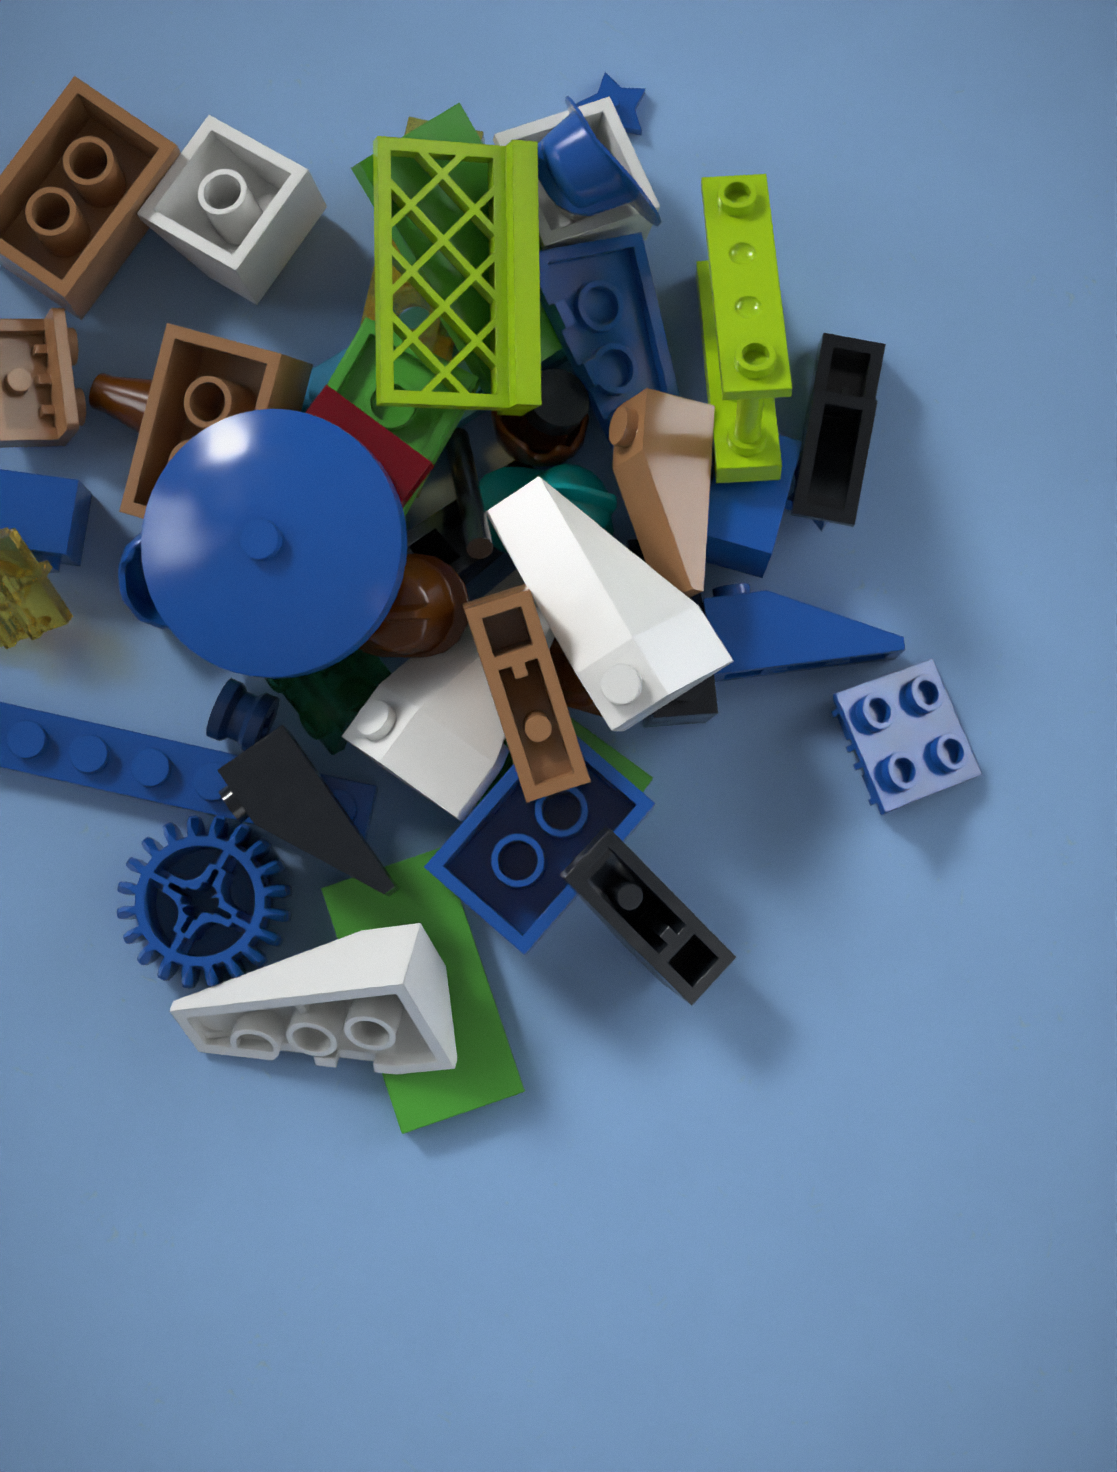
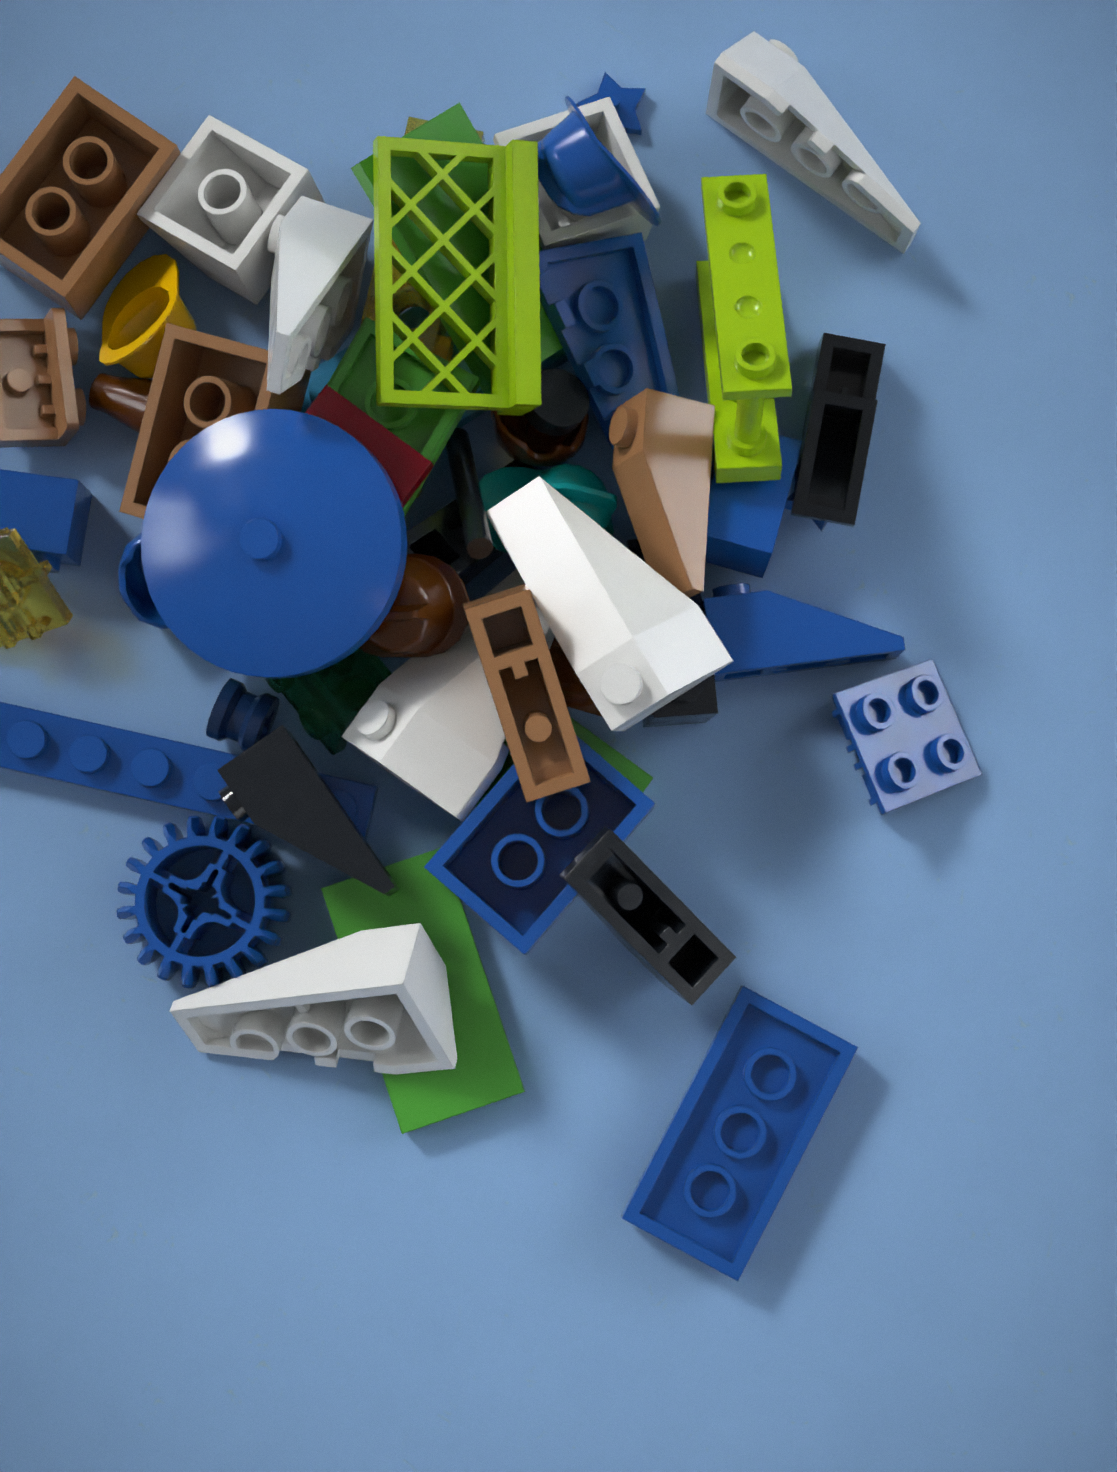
(139, 314): none -> yellow piece
(313, 286): none -> white wedge
(739, 1133): none -> blue plate
(785, 115): none -> white wedge

